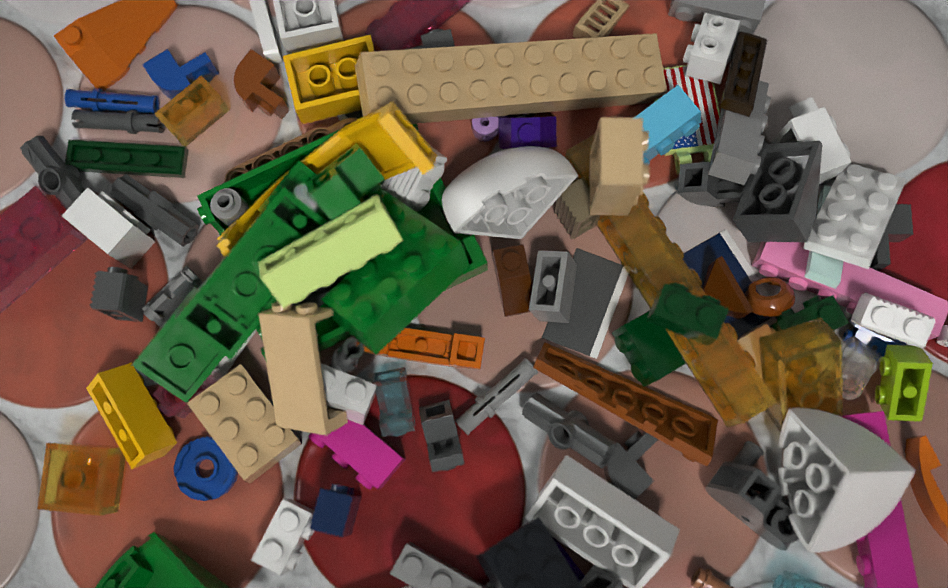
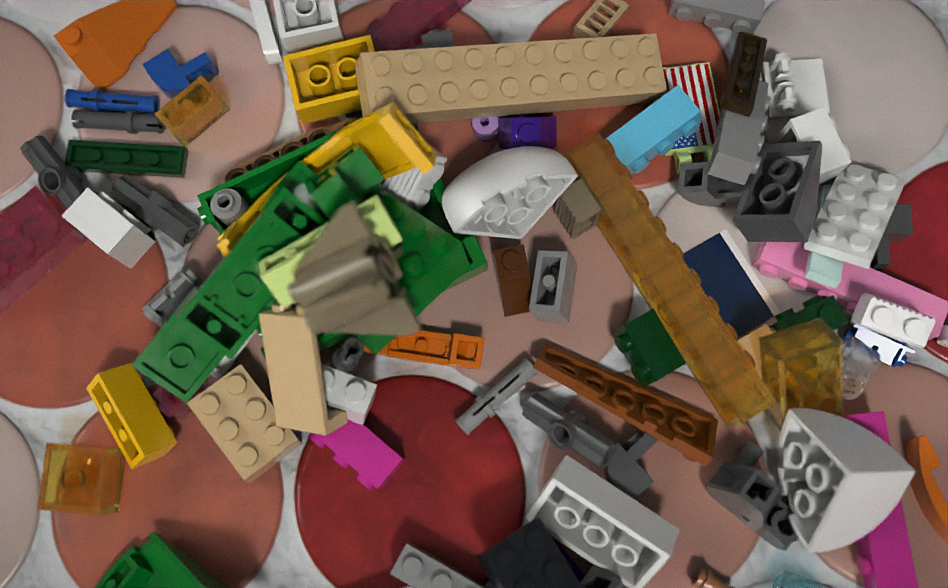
(119, 295): dark grey brick -> none
(187, 470): blue tile -> none
(254, 82): dark orange brick -> none
(284, 537): white brick -> none
(336, 511): dark blue brick -> none
(352, 282): none -> dark tan brick
(394, 402): clear light blue brick -> none
(441, 436): dark grey brick -> none
(593, 304): dark grey sticker -> none
(617, 166): tan brick -> none
(688, 314): dark green brick -> none
(711, 48): white brick -> none
(724, 287): reddish brown slope -> none
(770, 305): dark orange piece -> none
(795, 86): none -> white hinge
(903, 382): lime brick -> none

